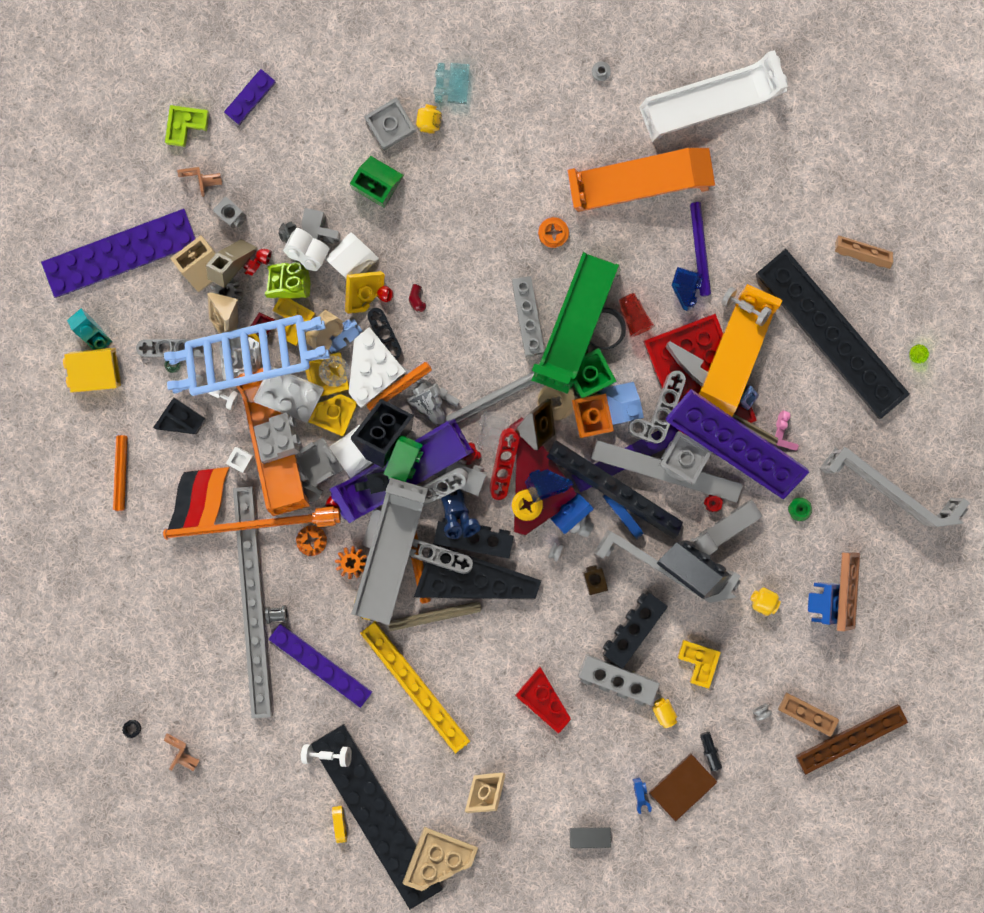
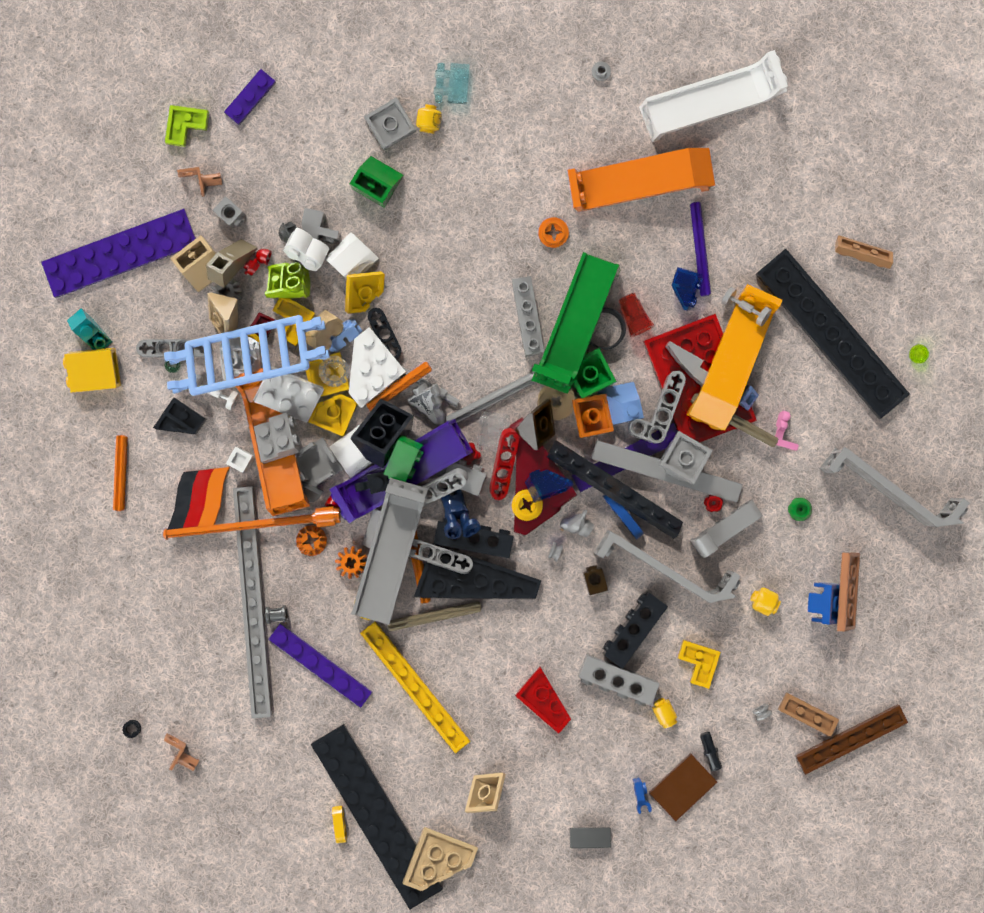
(344, 756): white wheel -> none
(383, 294): red hinge -> none
(415, 300): dark red arm -> none
(572, 513): blue plate -> none
(694, 569): slope -> none
(737, 444): dark purple plate -> none

